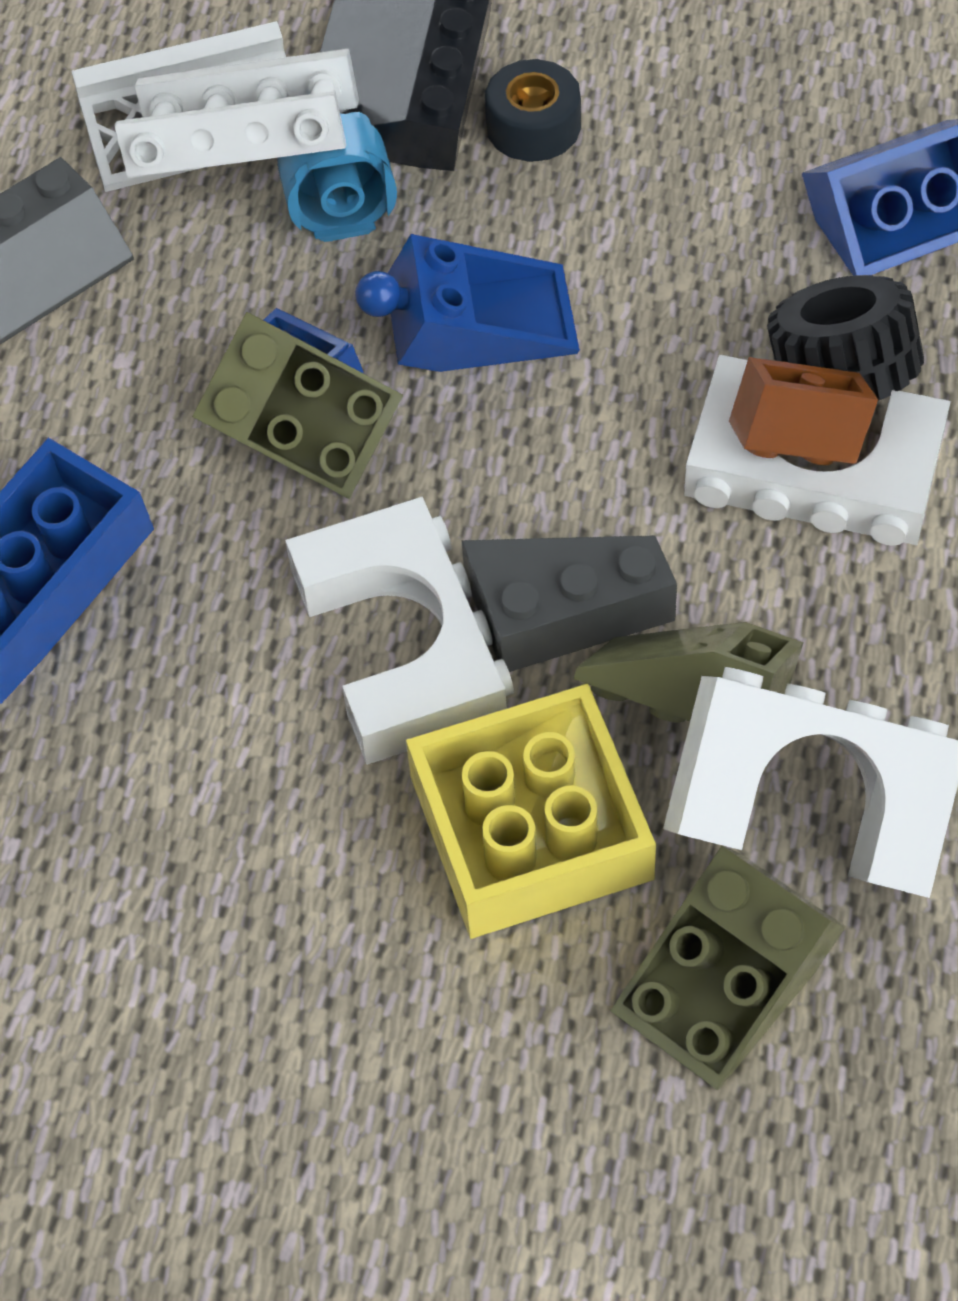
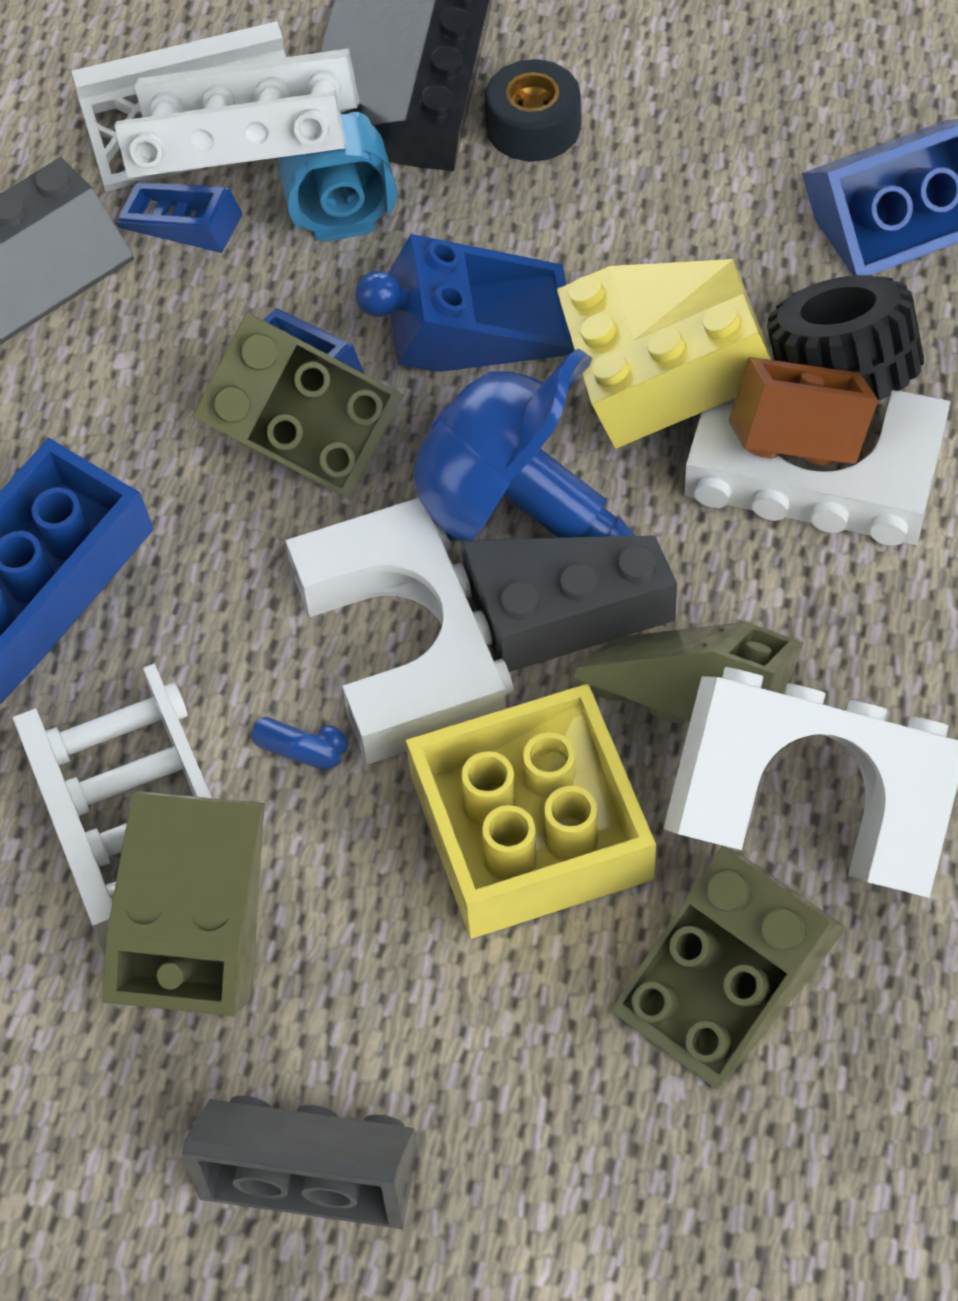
(71, 798): none -> white fence
(185, 905): none -> olive slope
(208, 229): none -> blue slope
(300, 746): none -> blue arm
(302, 1161): none -> dark grey slope
(491, 448): none -> blue piece
(661, 341): none -> light yellow slope

